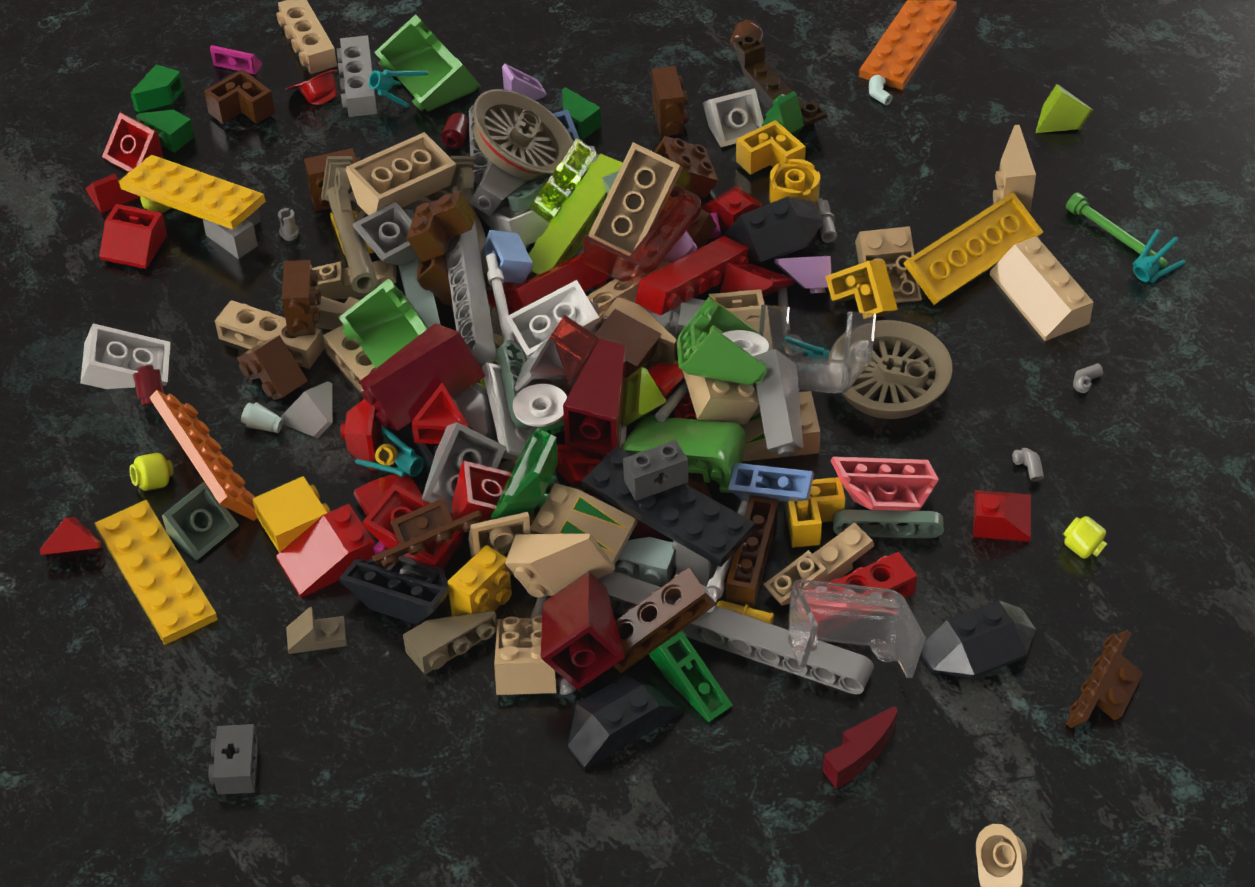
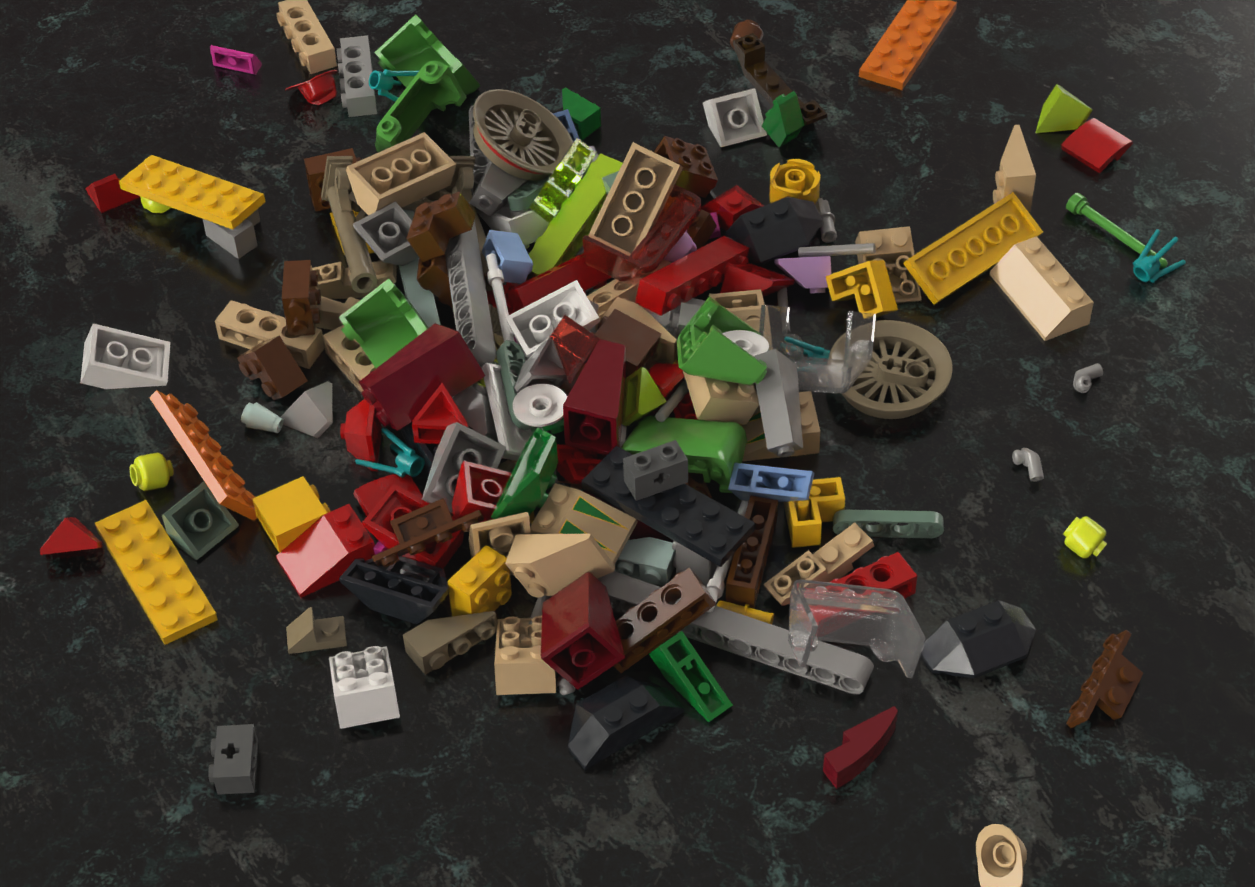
(131, 143): red slope -> none
(132, 236): red slope -> none
(146, 382): dark red brick -> none
(157, 88): green slope -> none
(172, 128): green slope -> none
(239, 95): reddish brown brick -> none
(288, 228): light grey pin -> none
(363, 687): none -> white slope
(386, 454): yellow axle -> none
(429, 89): none -> bright green windscreen
(455, 130): dark red brick -> none
(522, 83): lavender slope -> none
(669, 101): reddish brown brick -> none
(767, 147): yellow brick -> none
(836, 250): none -> light grey bar
(876, 90): light aqua arm -> none
(886, 482): coral wedge -> none
(1002, 515): red slope -> none
(1096, 144): none -> red slope

